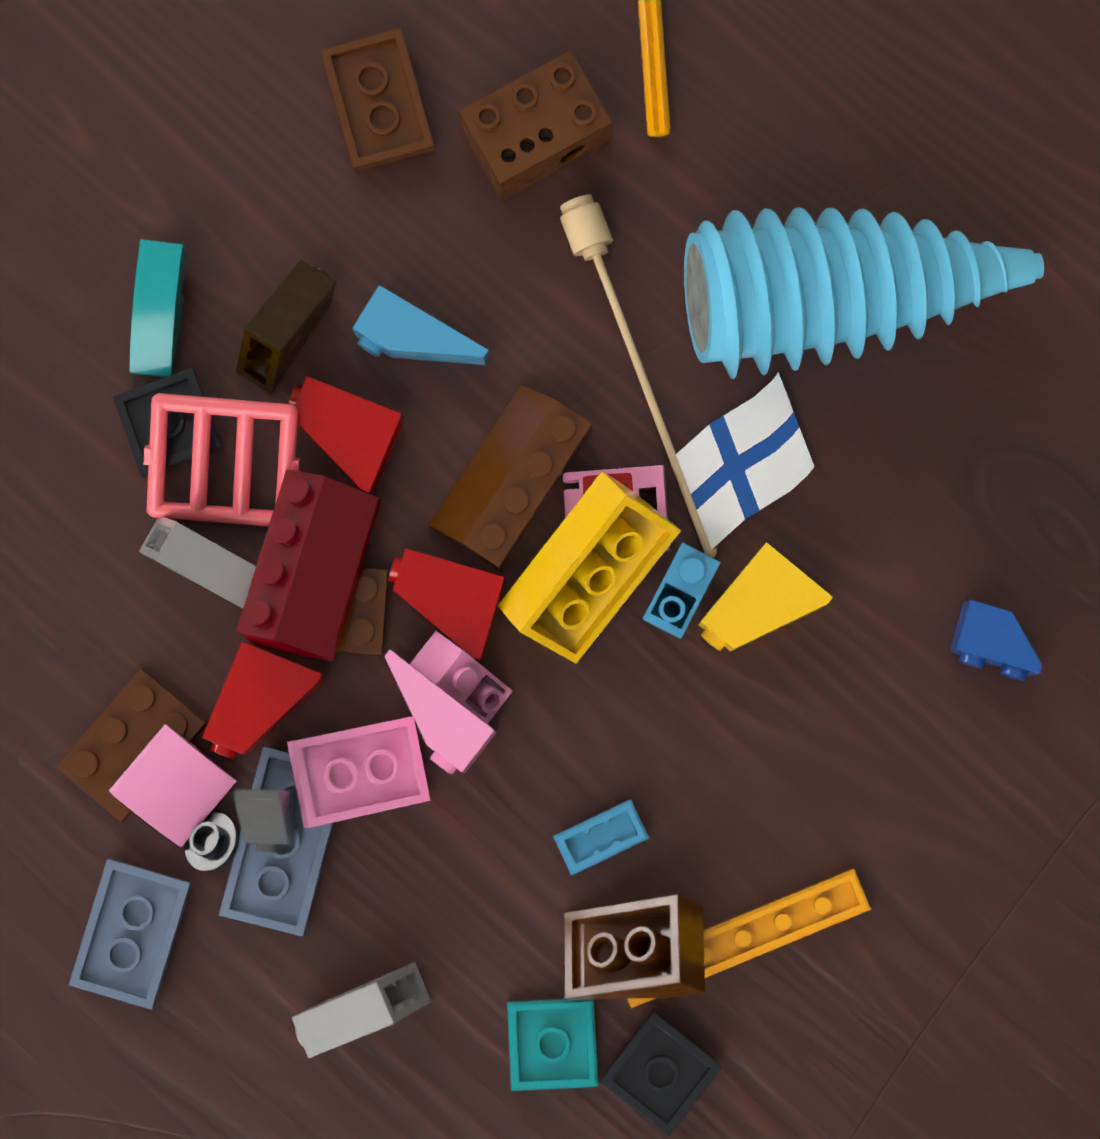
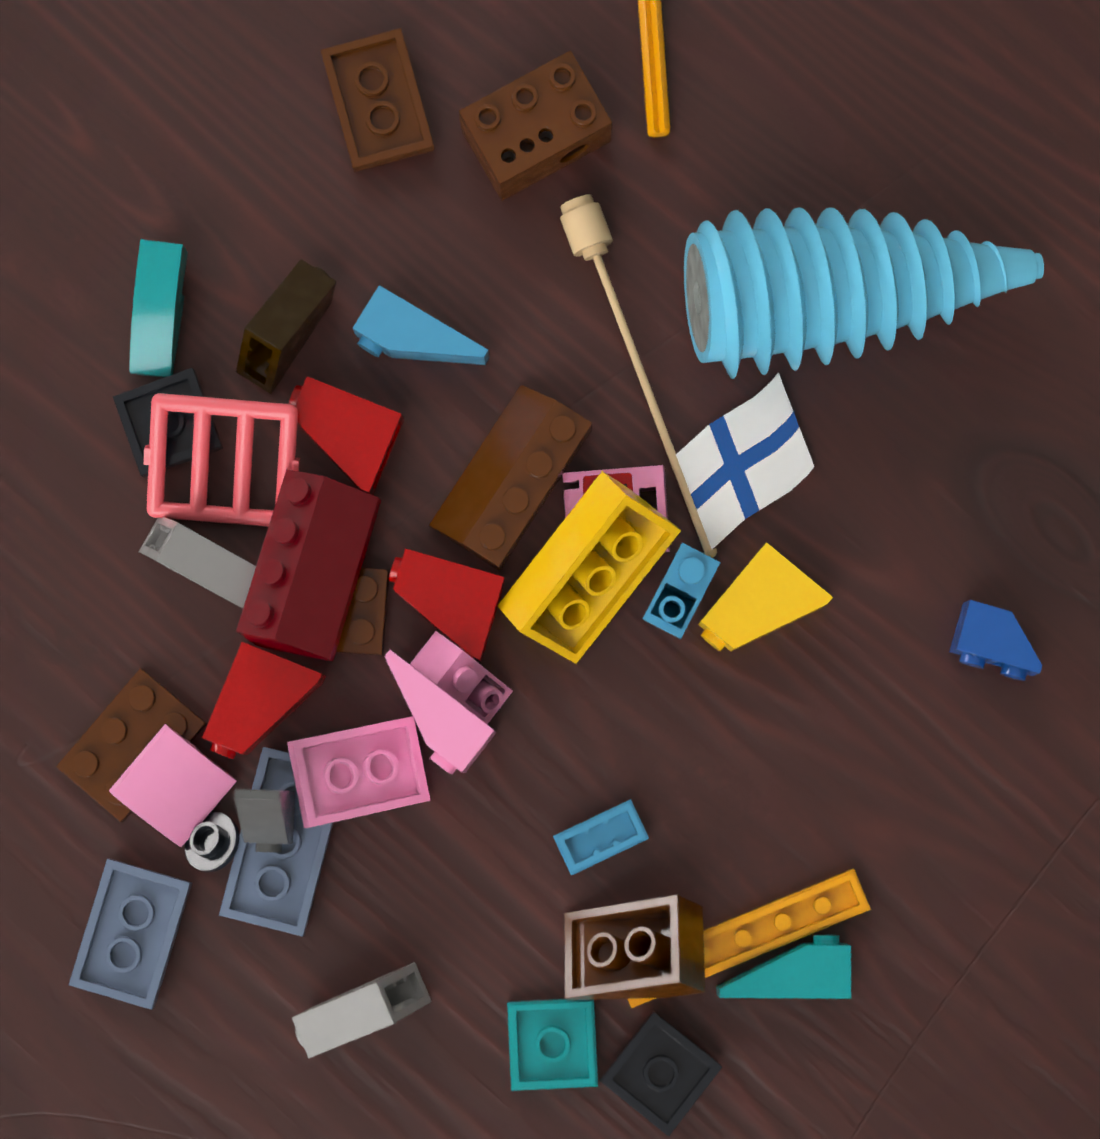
(803, 971): none -> teal slope

